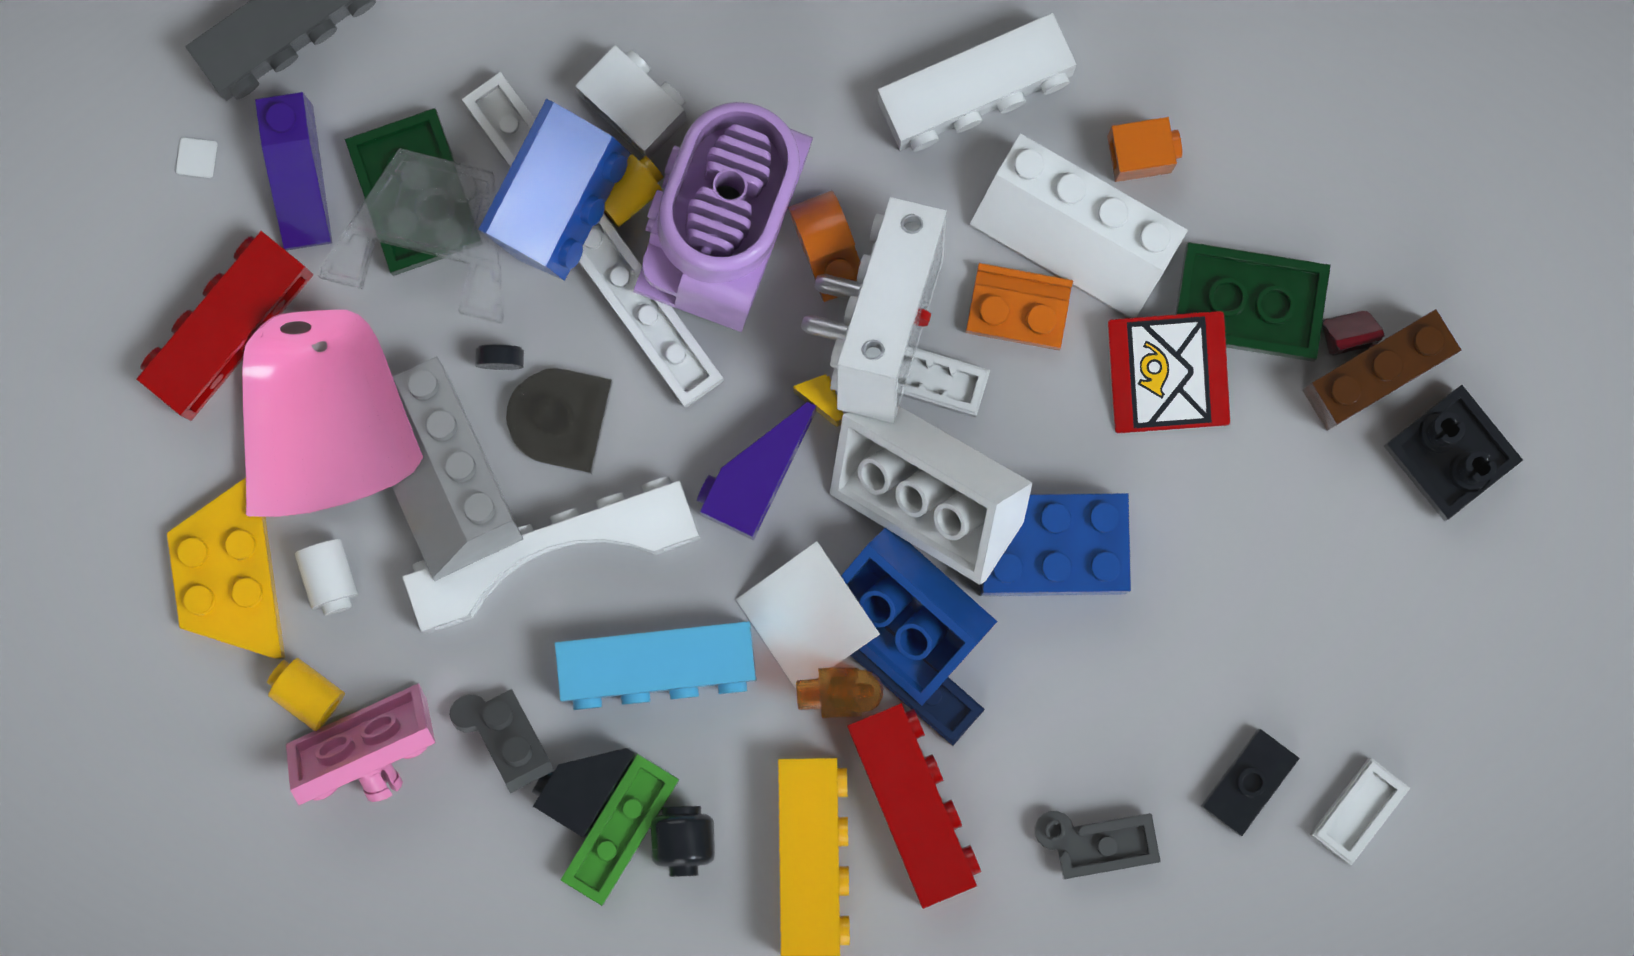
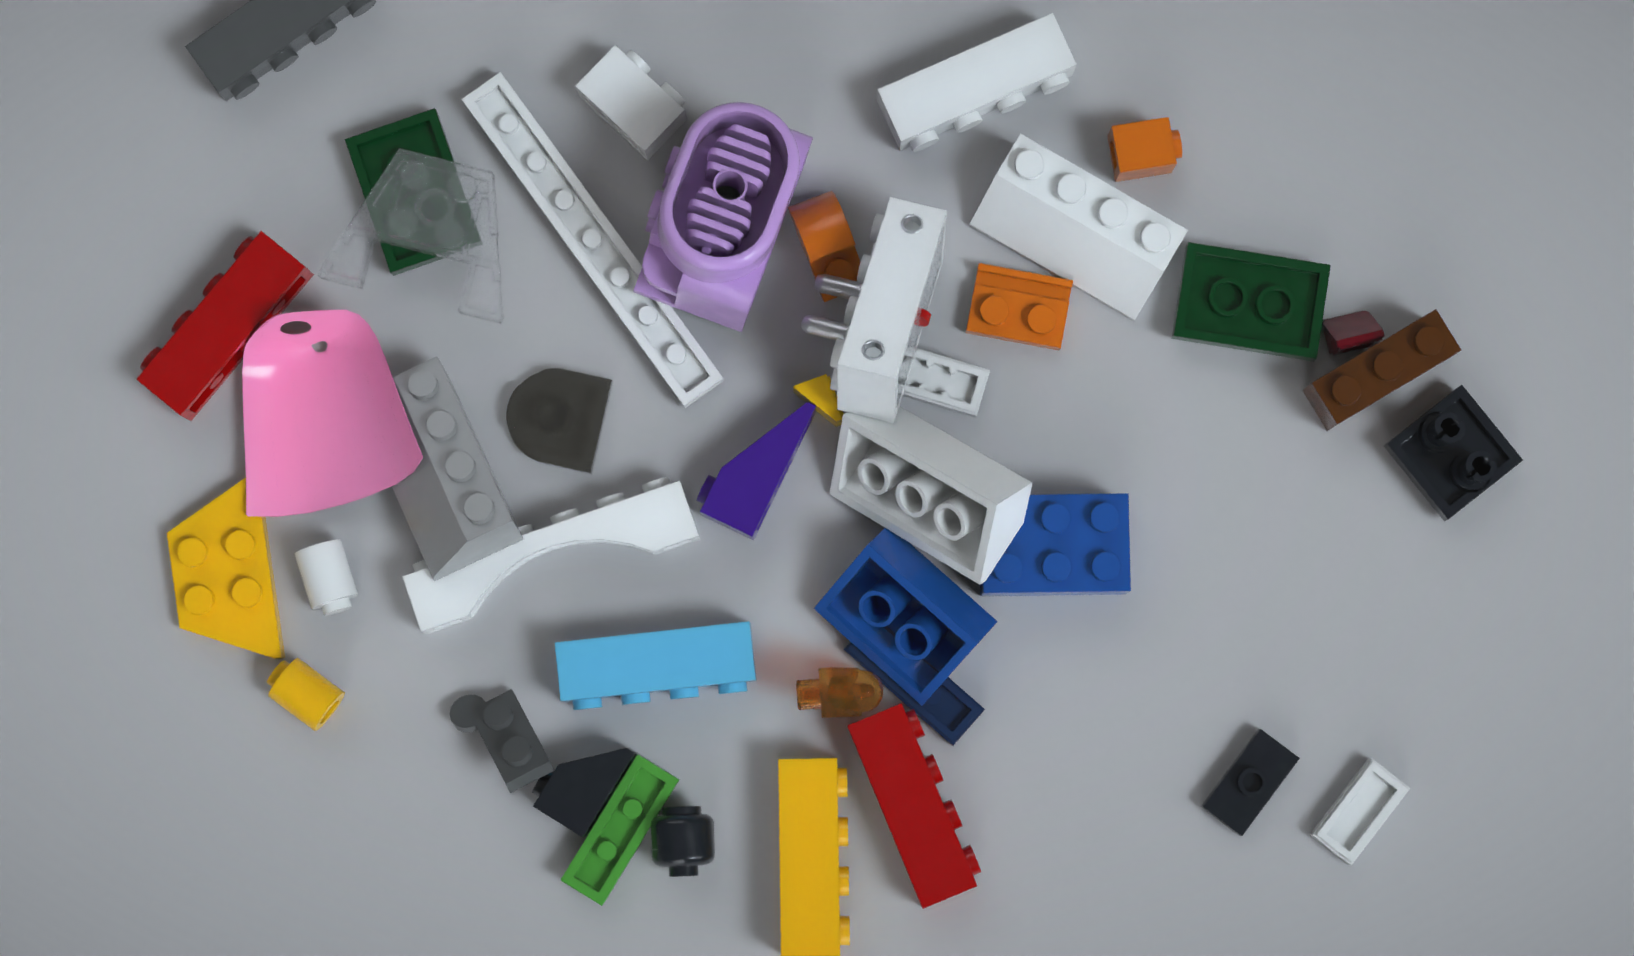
(196, 157): white sticker -> none
(294, 169): dark purple slope -> none
(361, 748): bright pink plate -> none
(499, 357): black tile -> none
(555, 191): slope -> none
(633, 190): yellow brick -> none
(807, 615): white sticker -> none
(1098, 845): dark grey hinge -> none
(1169, 372): sticker -> none

